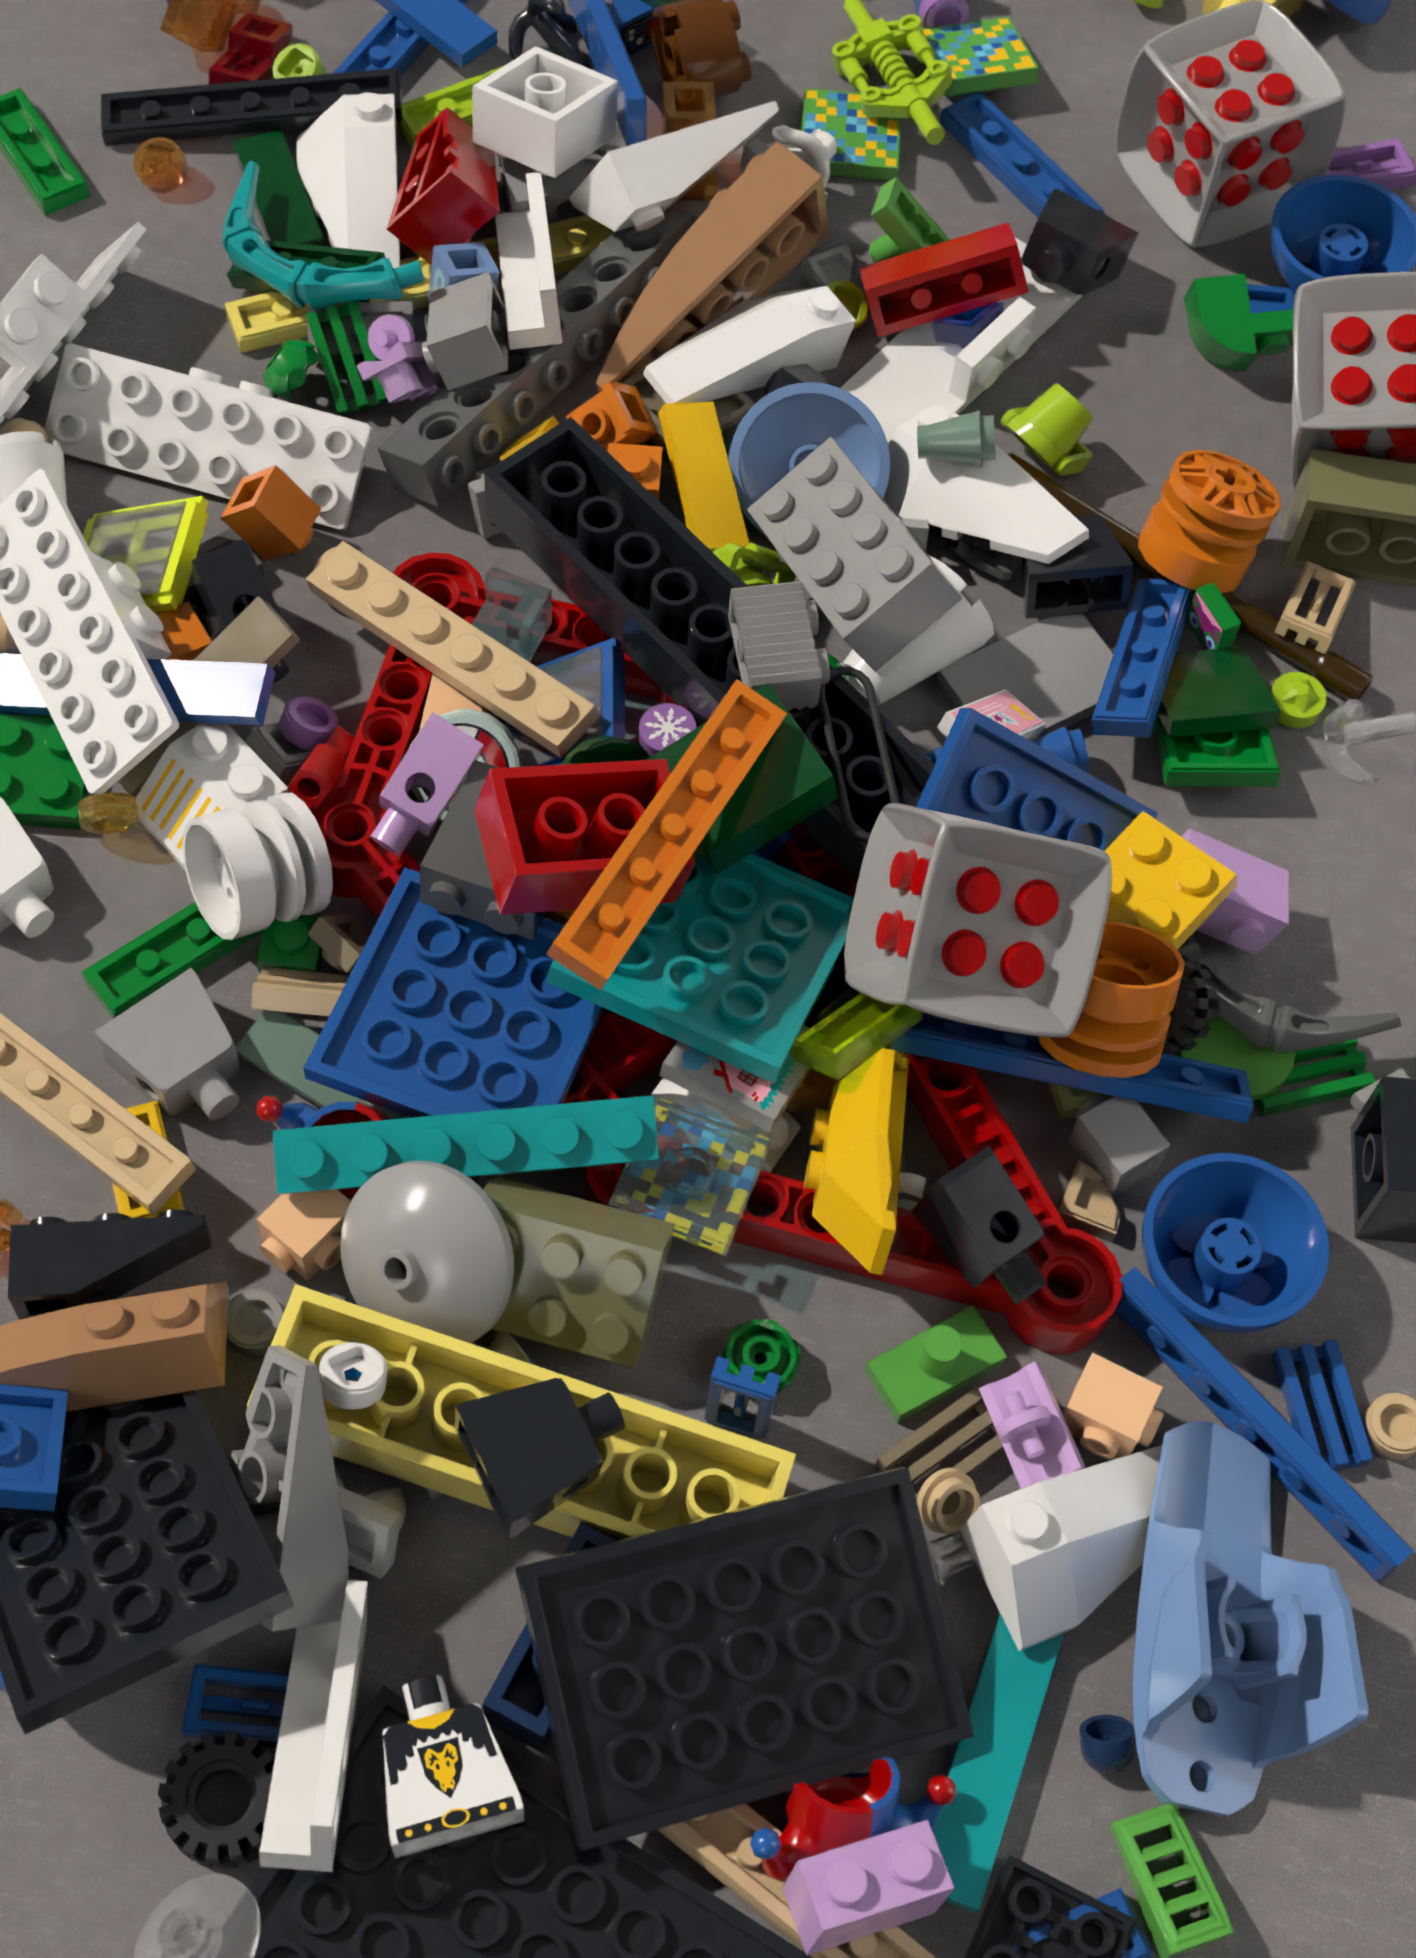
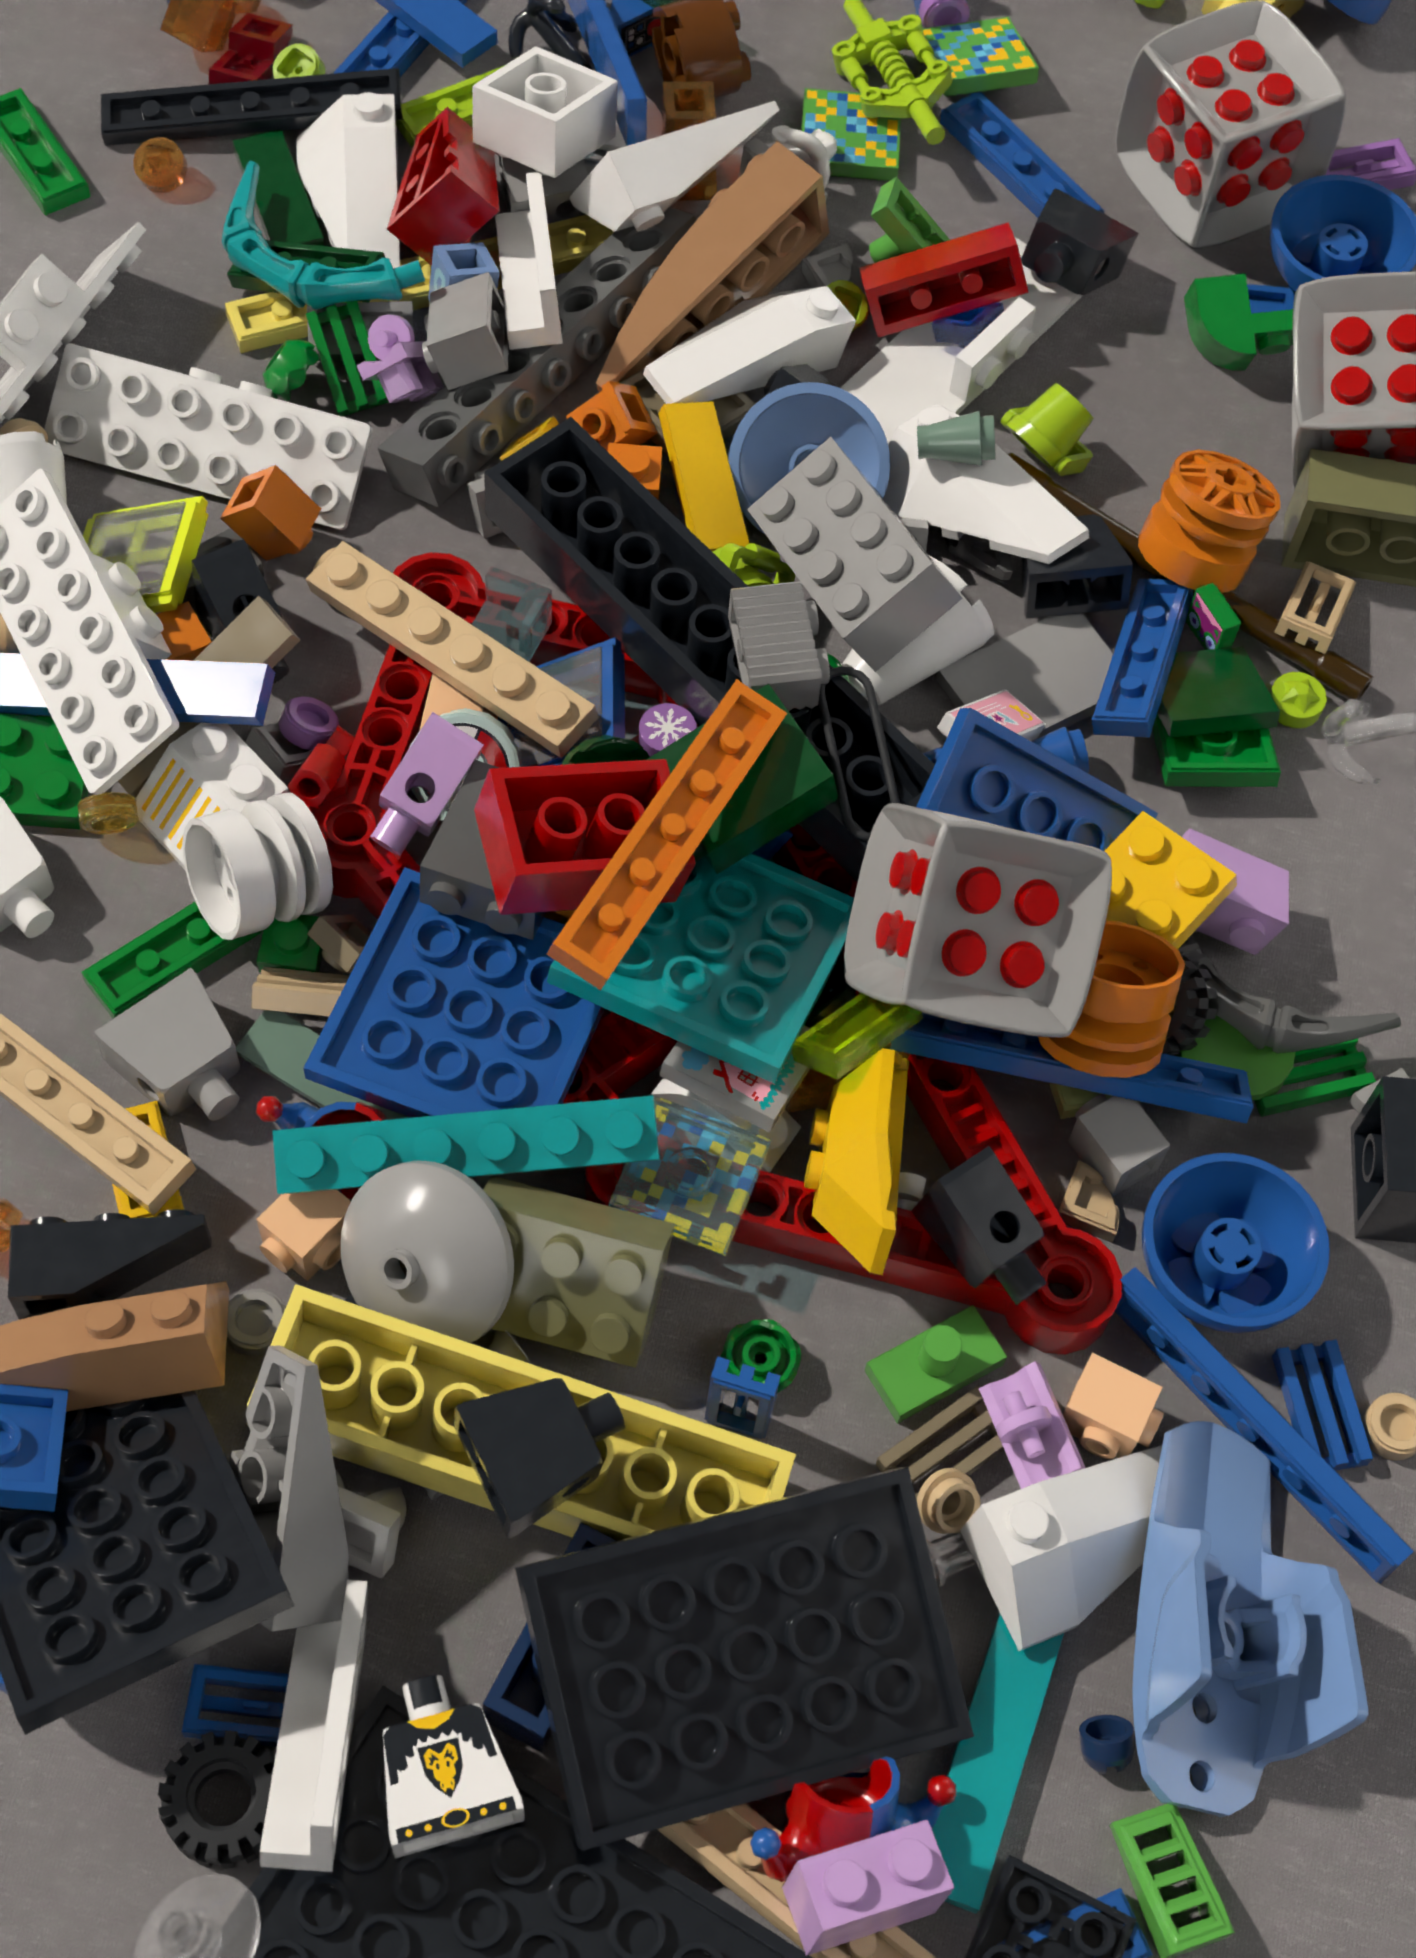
(352, 1375): white tile -> none

